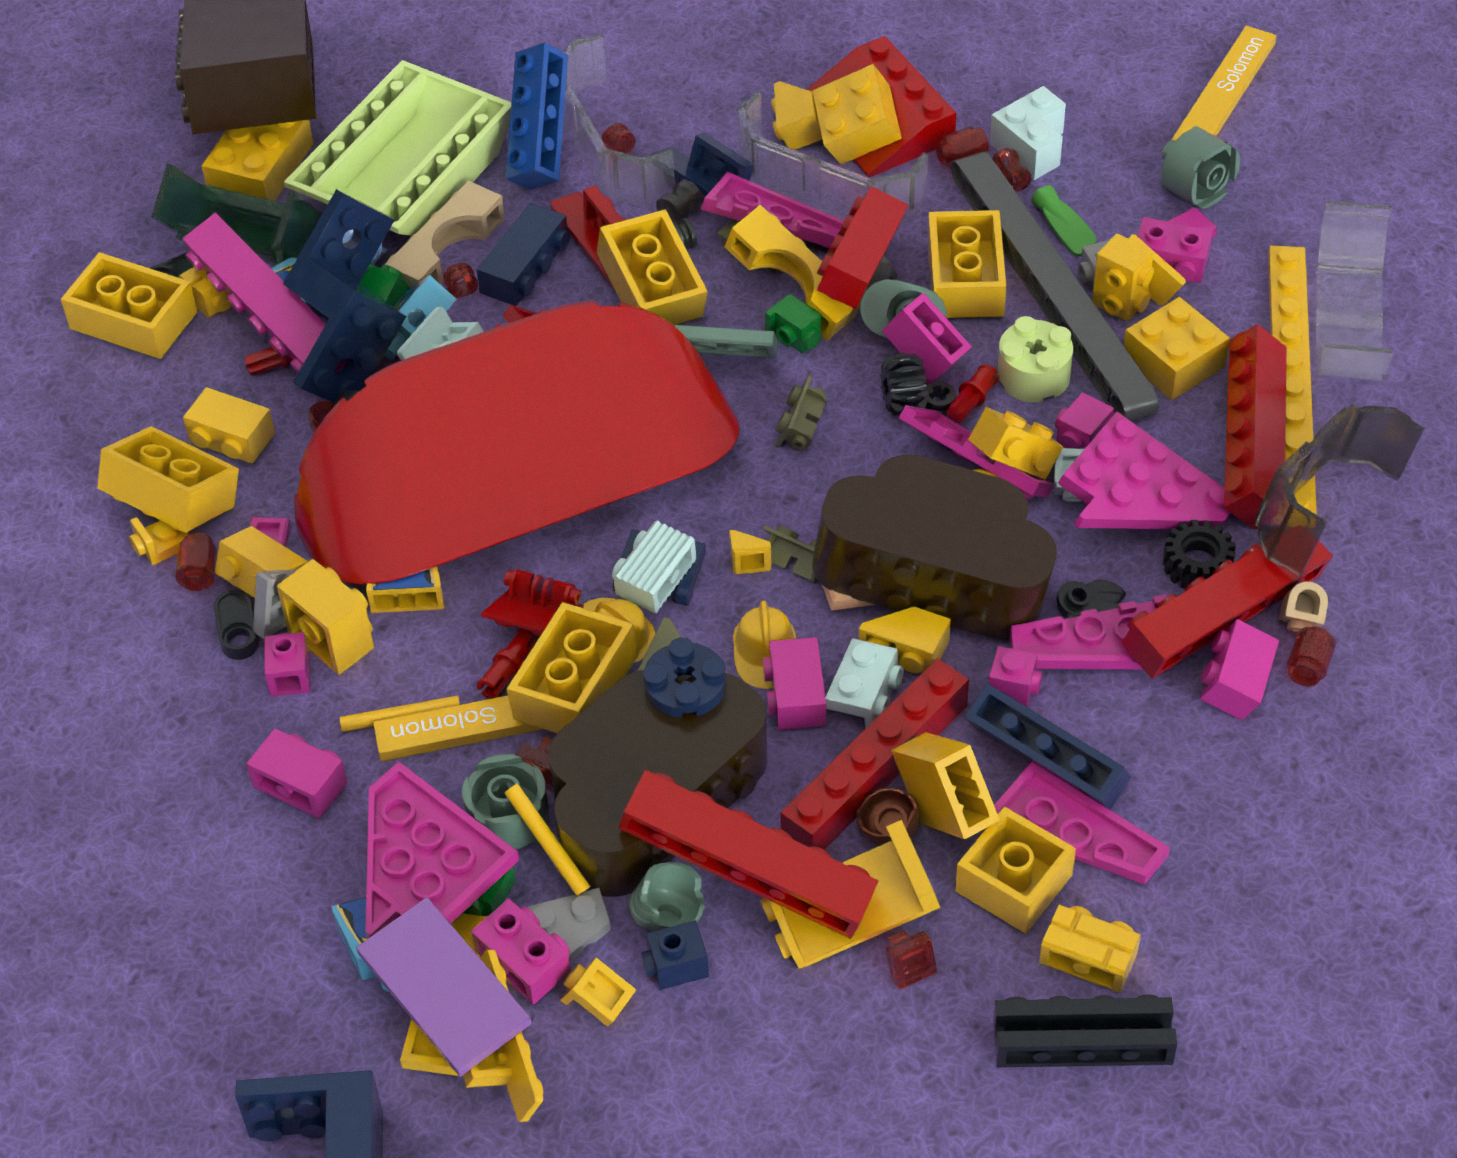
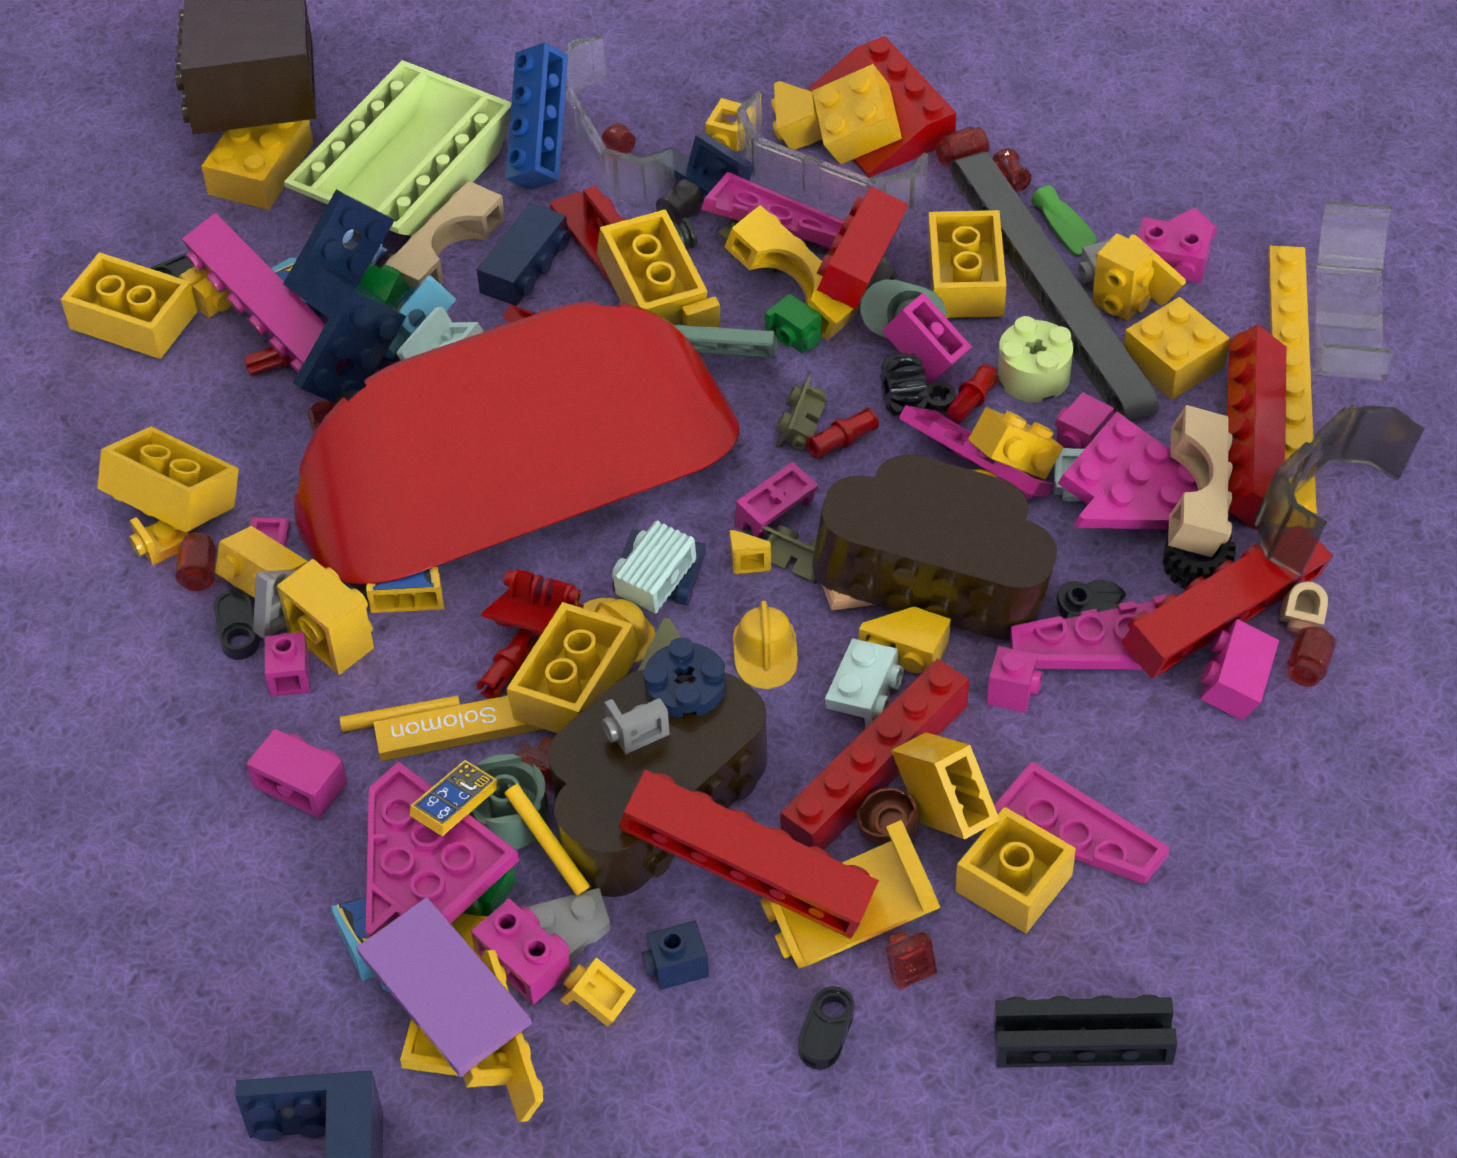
(229, 425): yellow brick -> none
(263, 224): windscreen -> none
(453, 798): none -> tile
(457, 272): clear red bush -> none
(637, 727): none -> light grey bracket
(667, 897): sand green hair -> none
(702, 313): none -> yellow tile
(720, 127): none -> yellow brick
(774, 499): none -> dark pink hinge
(797, 683): dark pink brick -> none
(823, 1035): none -> black piece
(842, 433): none -> red pin
(1032, 129): light aqua brick -> none
(1047, 746): dark blue brick -> none
(1090, 947): yellow brick -> none
(1199, 167): sand green brick -> none
(1202, 446): none -> tan arch
(1229, 81): yellow tile -> none

